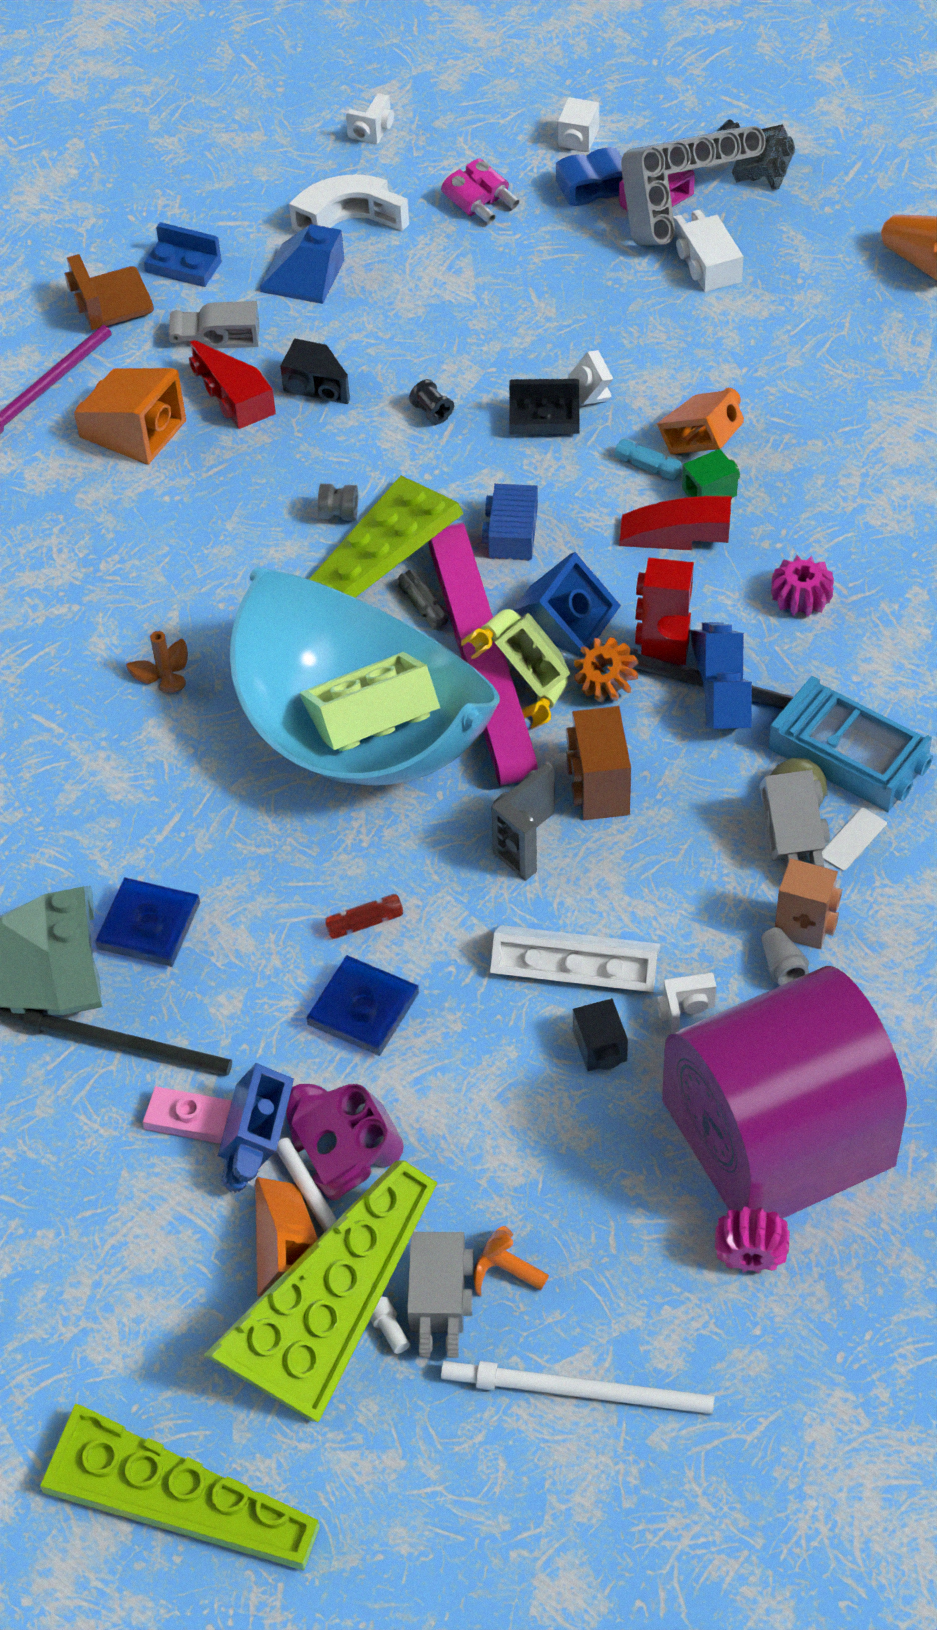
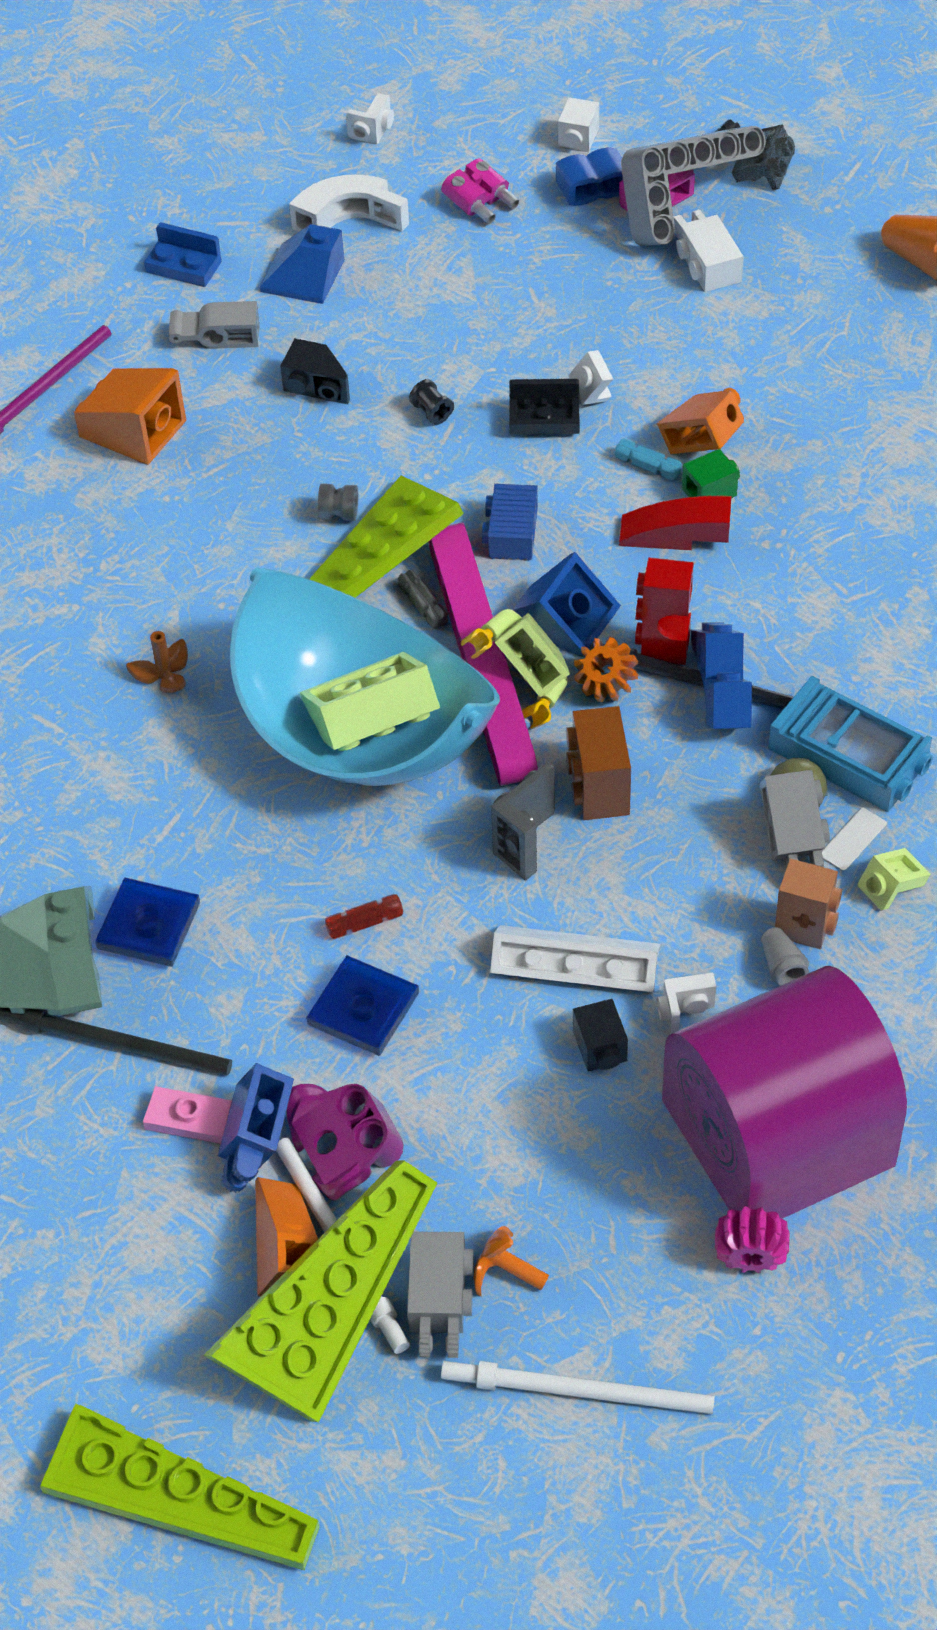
(108, 296): dark orange bracket -> none
(237, 385): red slope -> none
(802, 585): dark pink gear -> none
(891, 874): none -> yellowish green bracket

